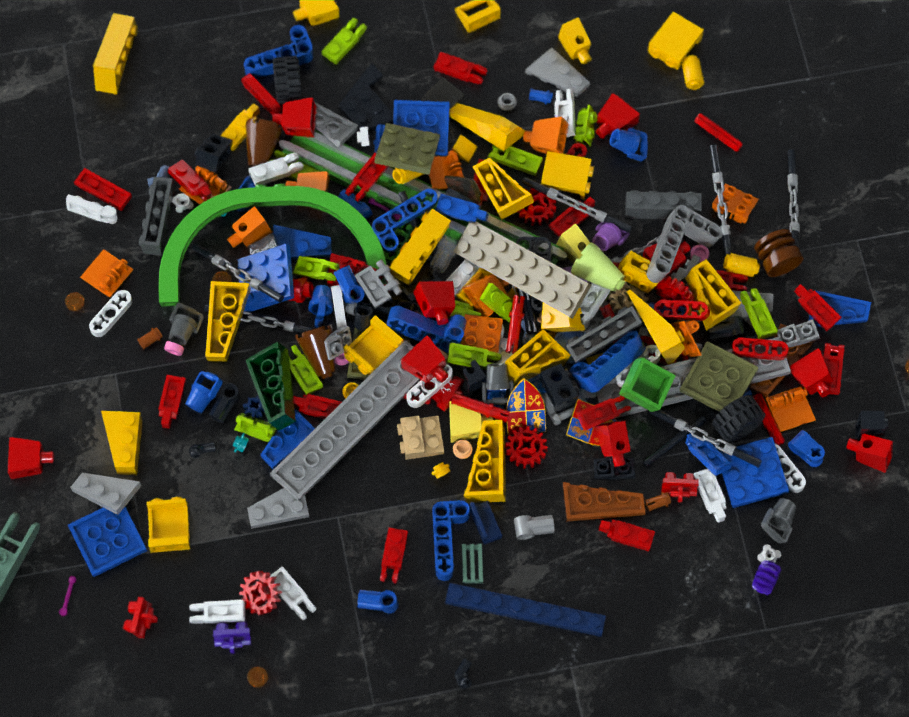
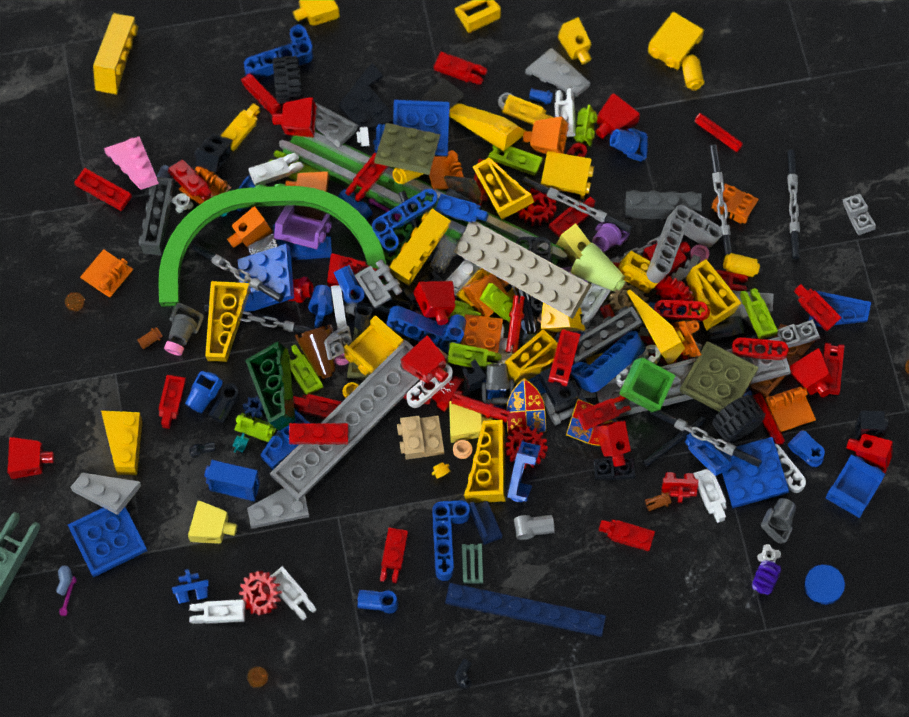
(65, 578): none -> sand blue arm
(91, 209): white hinge -> none
(97, 320): white beam -> none
(134, 161): none -> bright pink wing
(142, 617): red hips -> none
(168, 525): yellow panel -> none
(182, 590): none -> blue hips
(210, 524): none -> light yellow torso
(222, 276): clear orange plate -> none
(232, 480): none -> blue window
(232, 637): dark purple hips -> none
(261, 140): reddish brown cone -> none
(301, 229): none -> medium lavender panel
(315, 268): lime hinge -> none
(318, 433): none -> red plate
(343, 41): lime hinge -> none
(464, 148): yellow slope -> none
(524, 110): none -> yellow hinge
(528, 454): none -> blue panel
(564, 356): none -> red plate
(595, 503): dark orange wing -> none
(778, 253): reddish brown wheel -> none
(824, 584): none -> blue tile
(855, 485): none -> blue panel
(858, 214): none -> light grey slope

